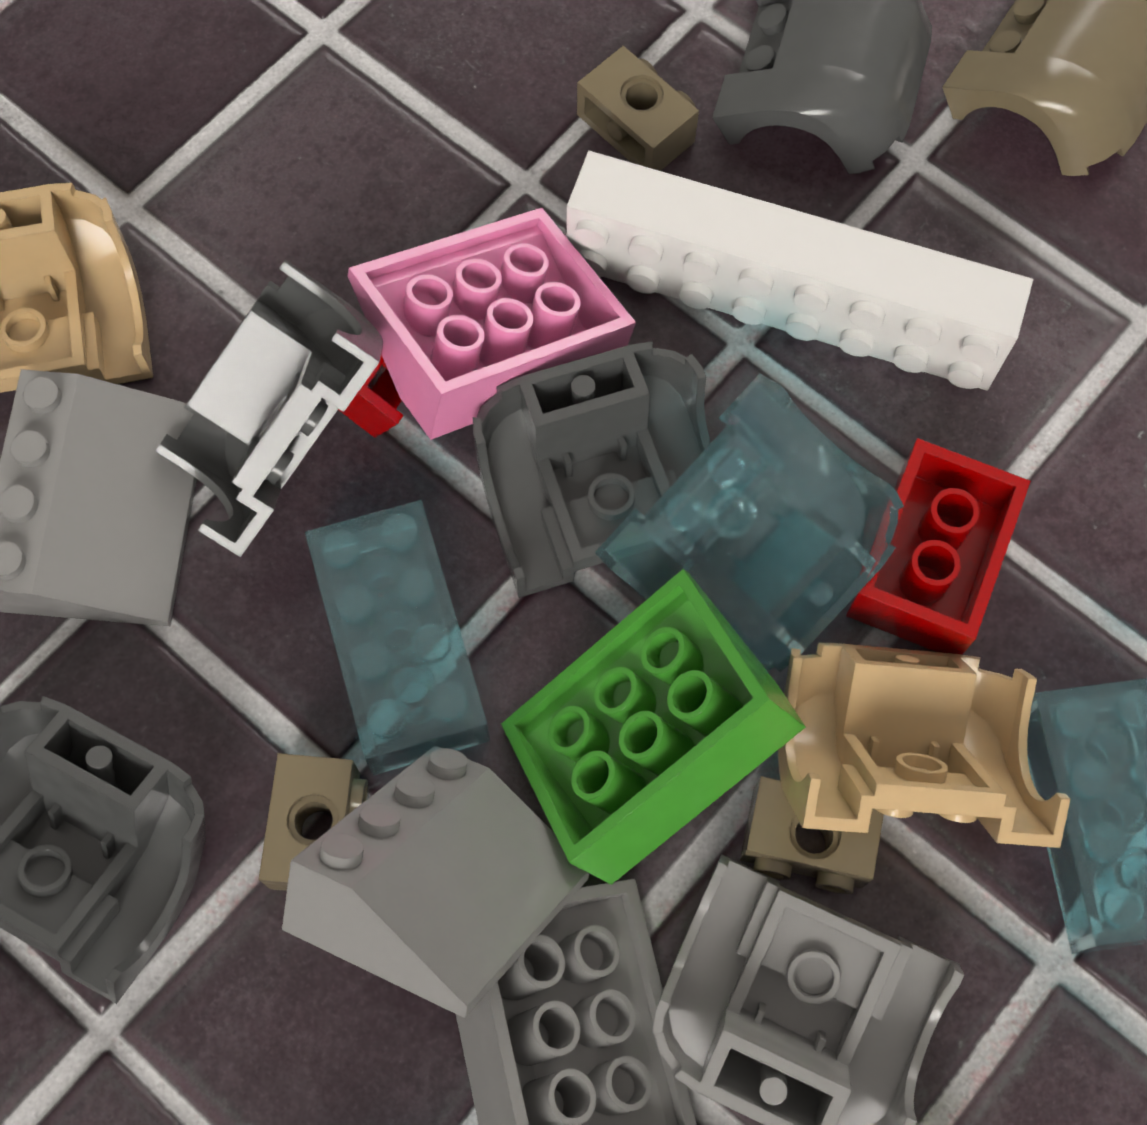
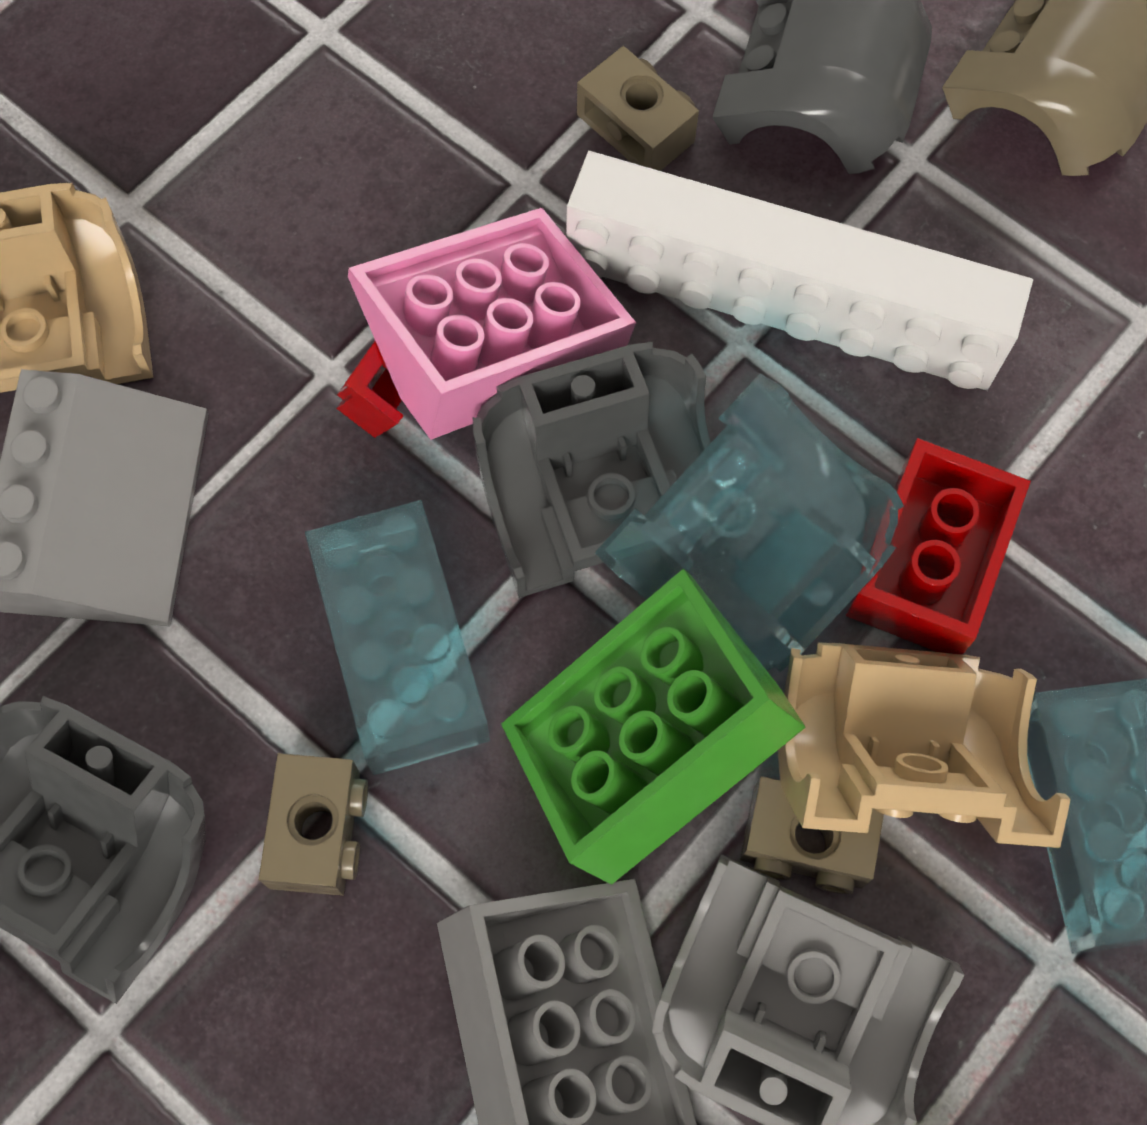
(271, 398): piece -> none
(432, 881): light grey slope -> none

